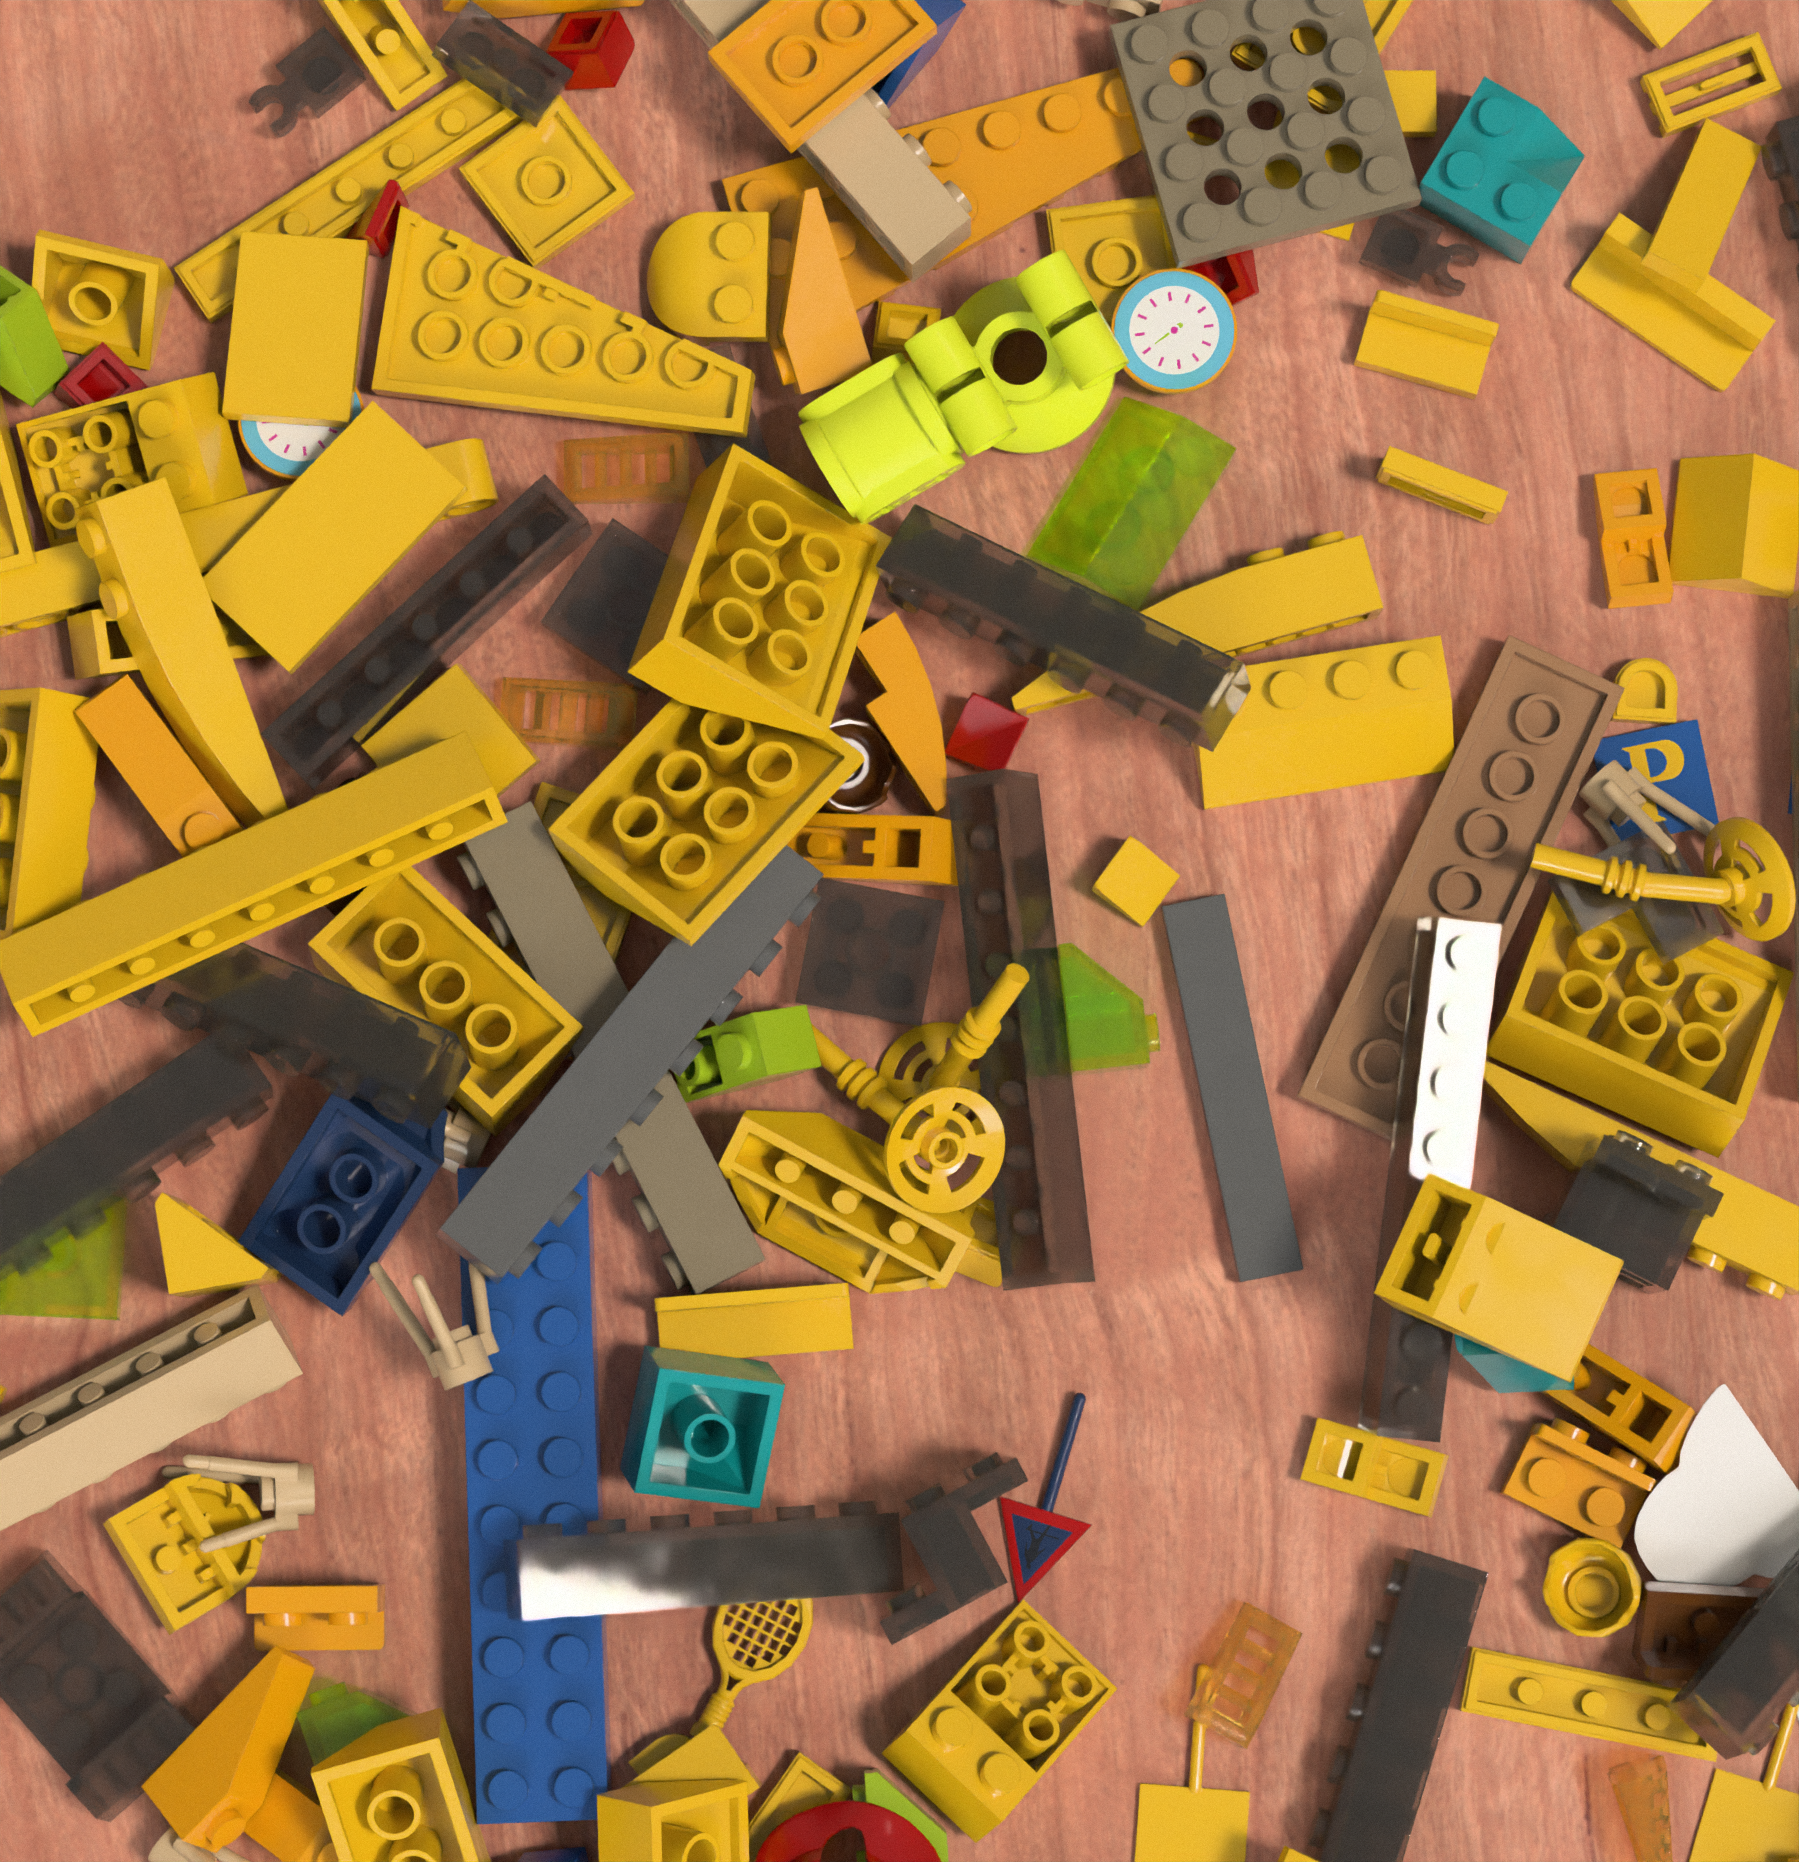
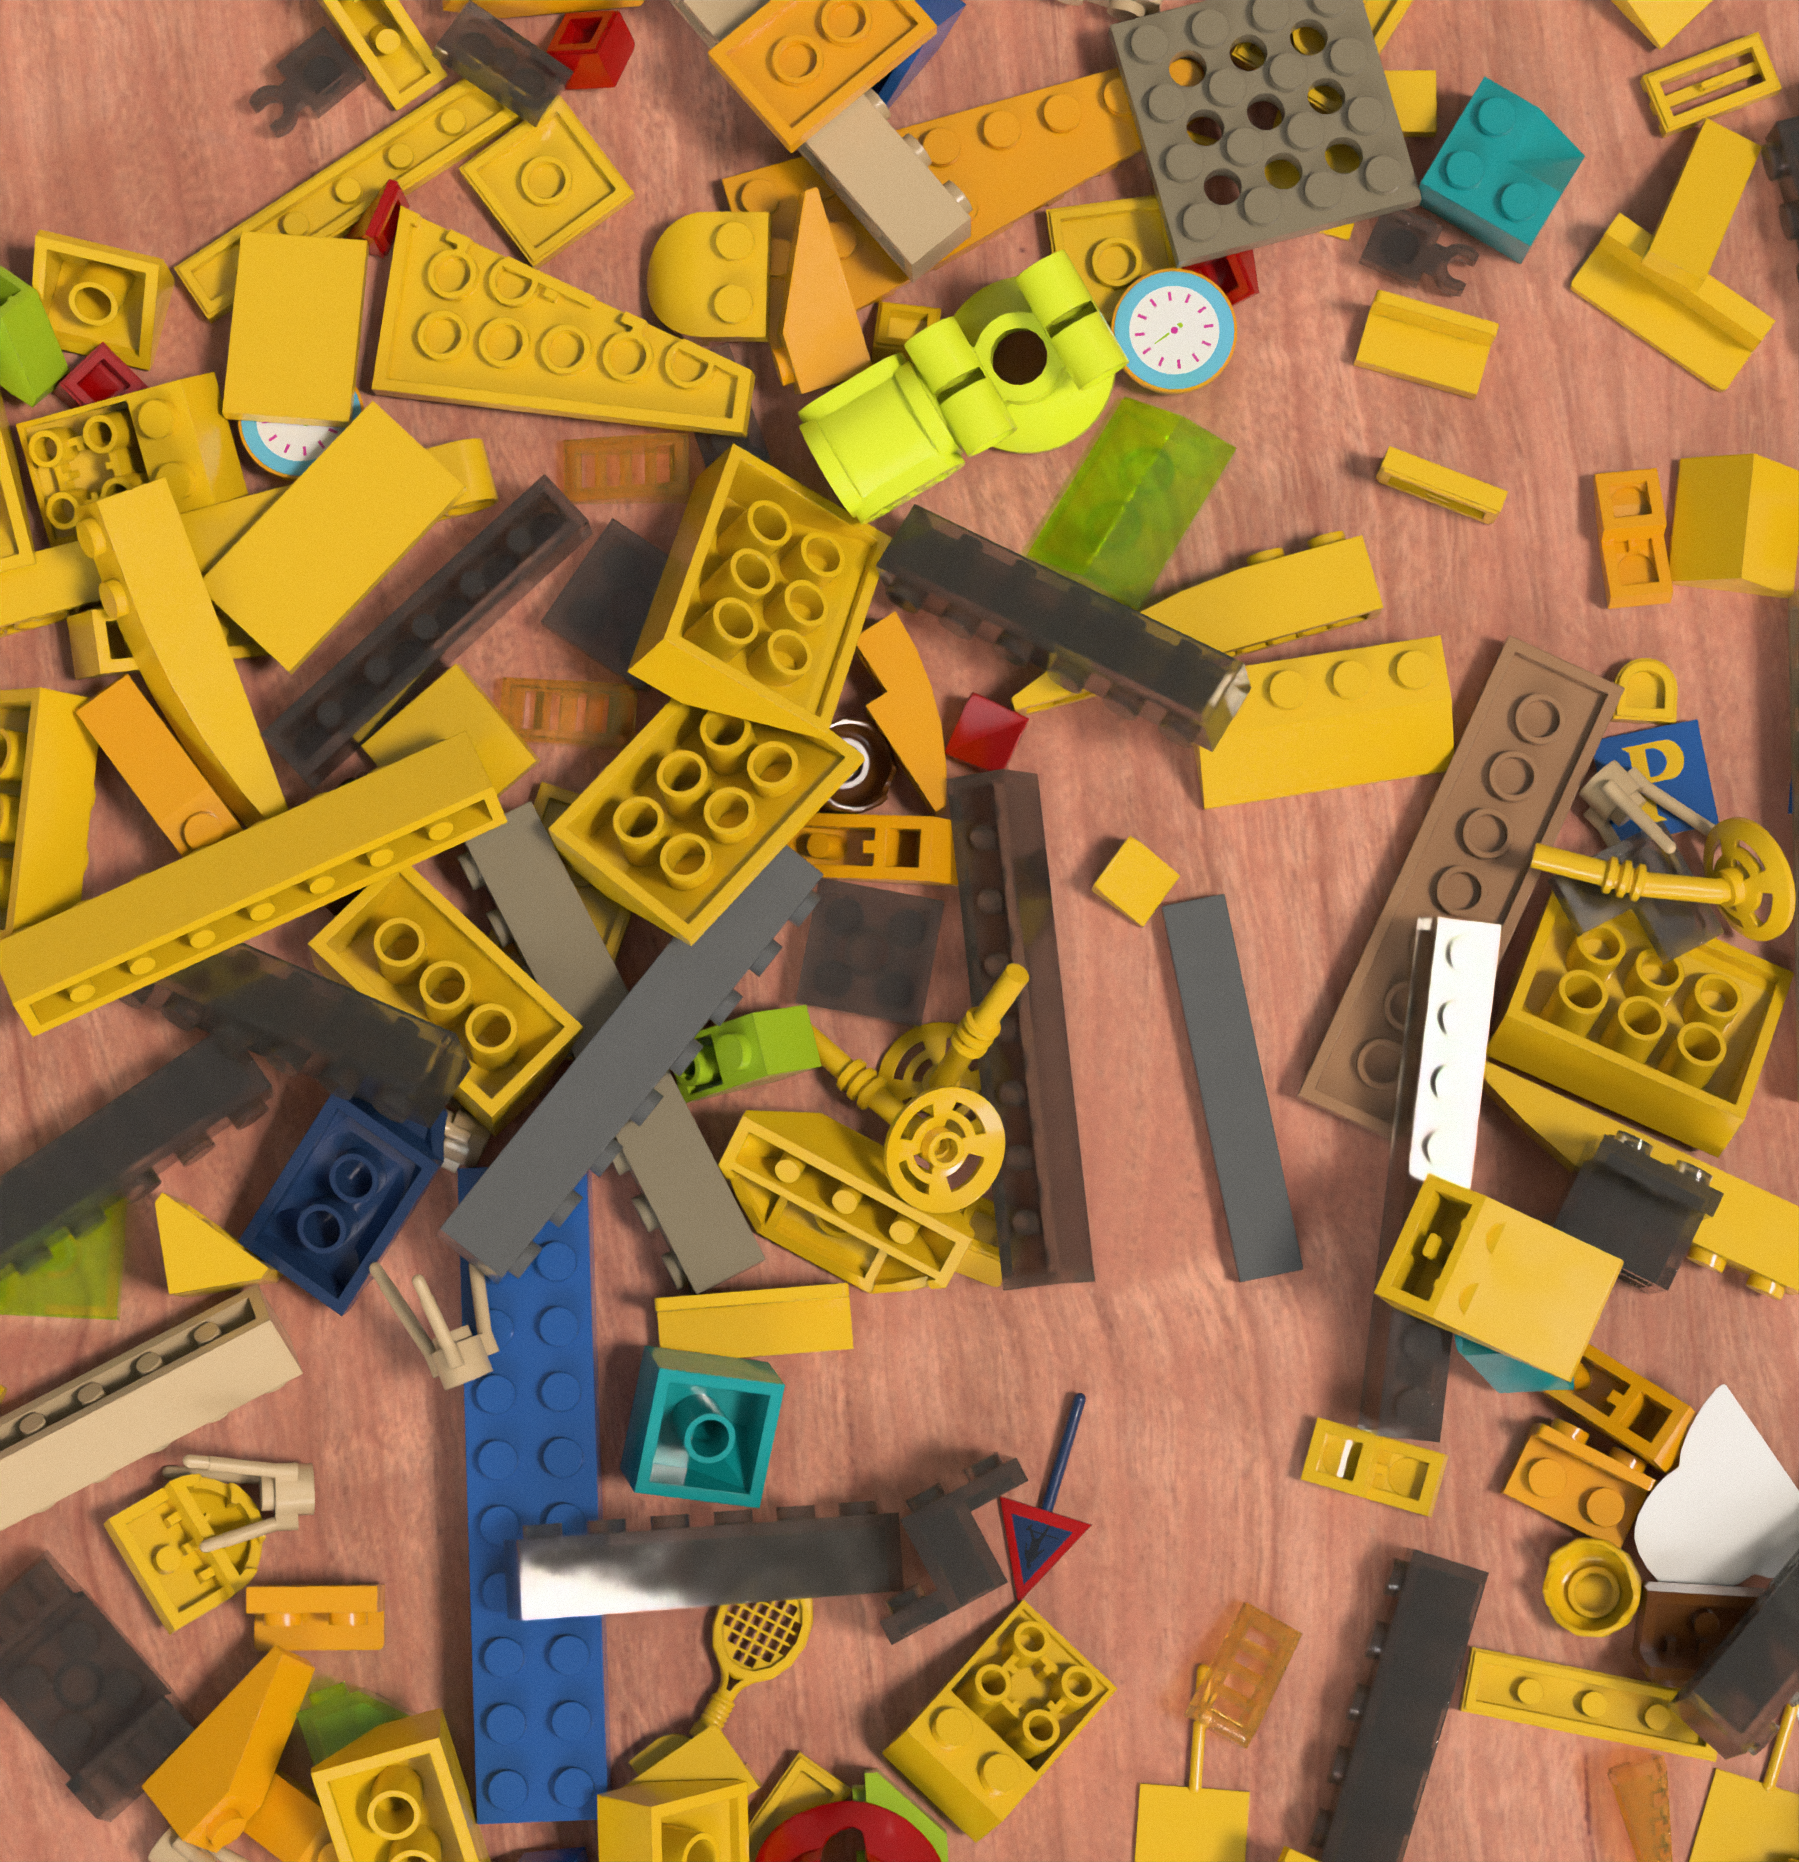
(1103, 1018): clear neon green slope -> none

